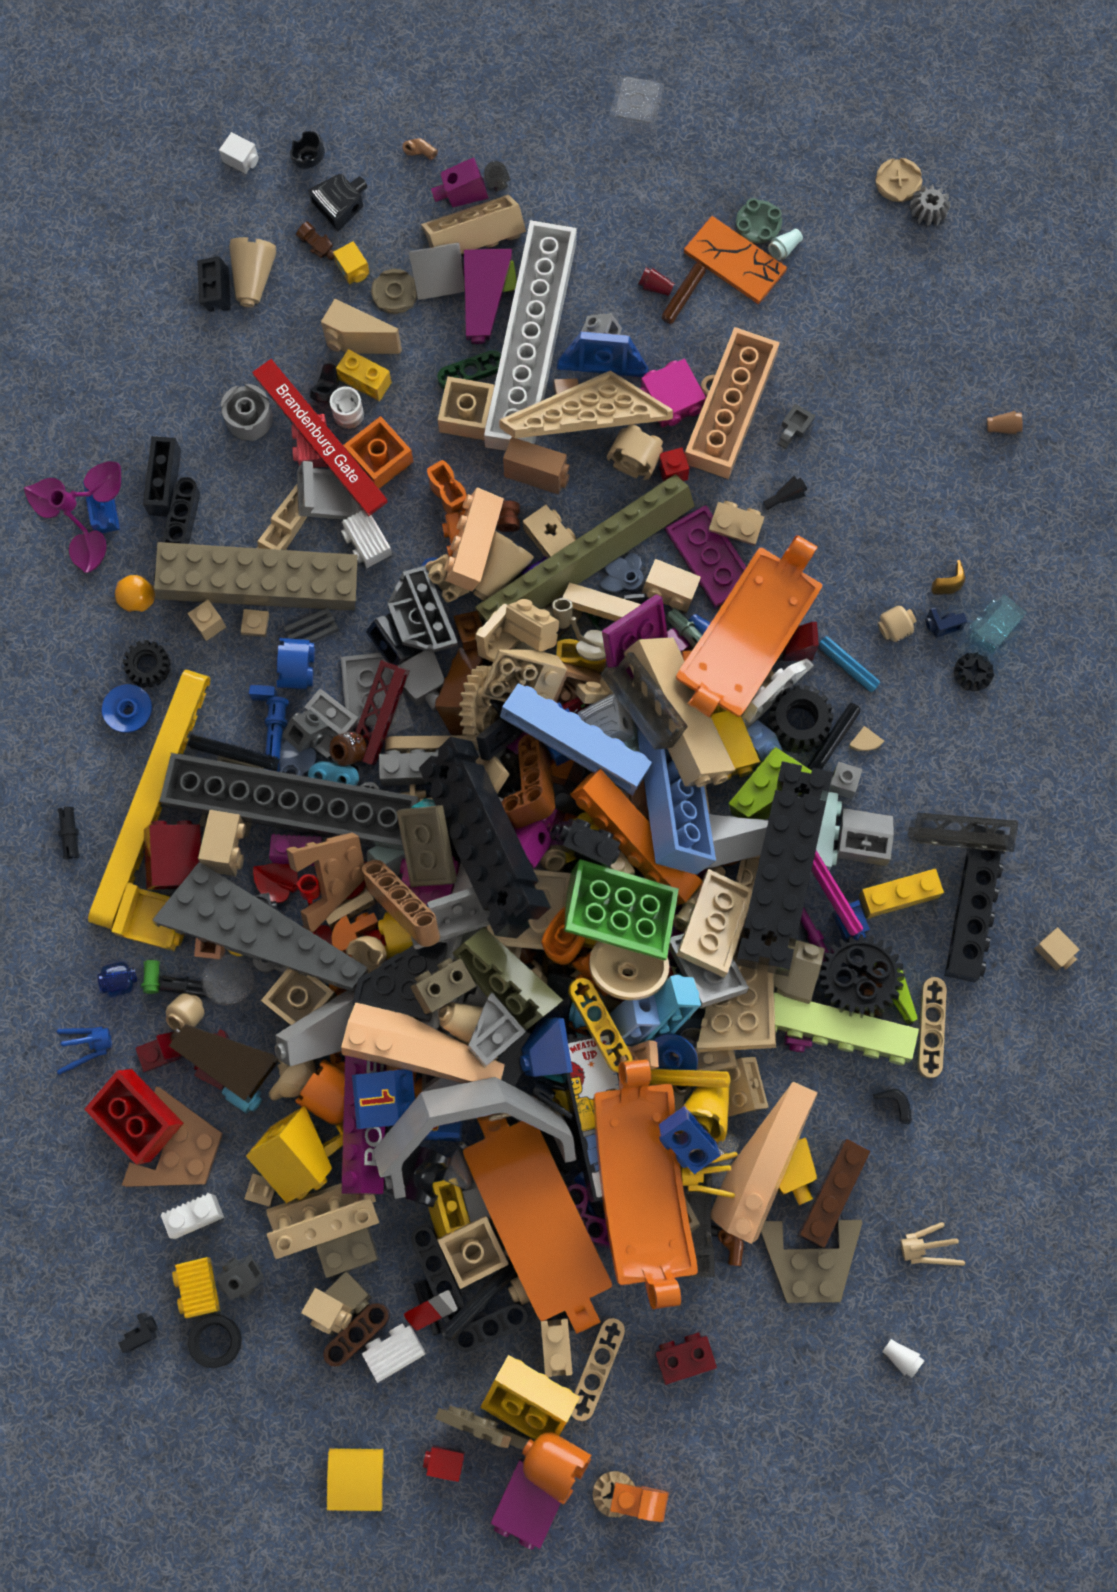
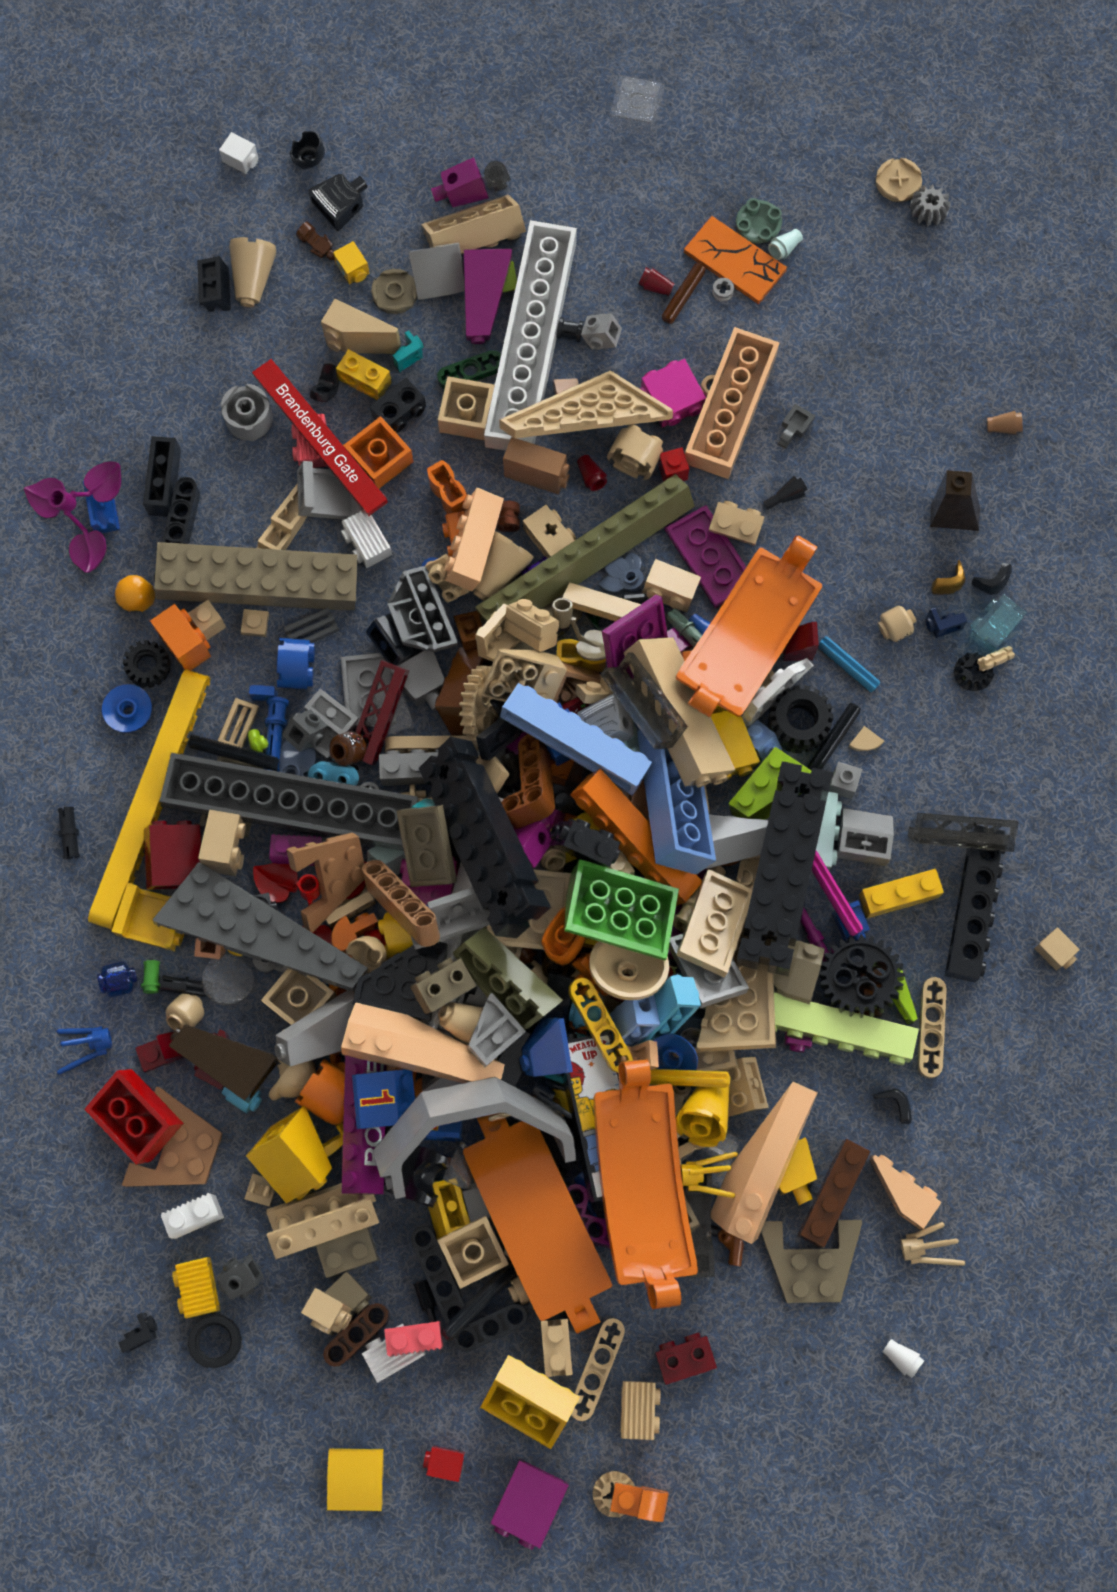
(182, 637): none -> orange brick
(246, 705): none -> tan tile
(256, 741): none -> lime arm
(346, 407): white wheel -> none
(394, 403): none -> black brick
(409, 354): none -> teal bracket
(413, 1338): none -> coral brick
(419, 146): medium nougat arm -> none
(431, 1311): sticker -> none
(480, 1427): dark tan wing -> none
(554, 1464): orange cylinder -> none
(569, 329): none -> black bush
(591, 473): none -> dark red cone
(603, 353): blue wing -> none
(638, 1410): none -> tan brick
(692, 1138): blue brick -> none
(718, 284): none -> light grey bush
(908, 1198): none -> light nougat slope
(956, 503): none -> dark brown slope
(994, 585): none -> black hair
(995, 658): none -> tan axle

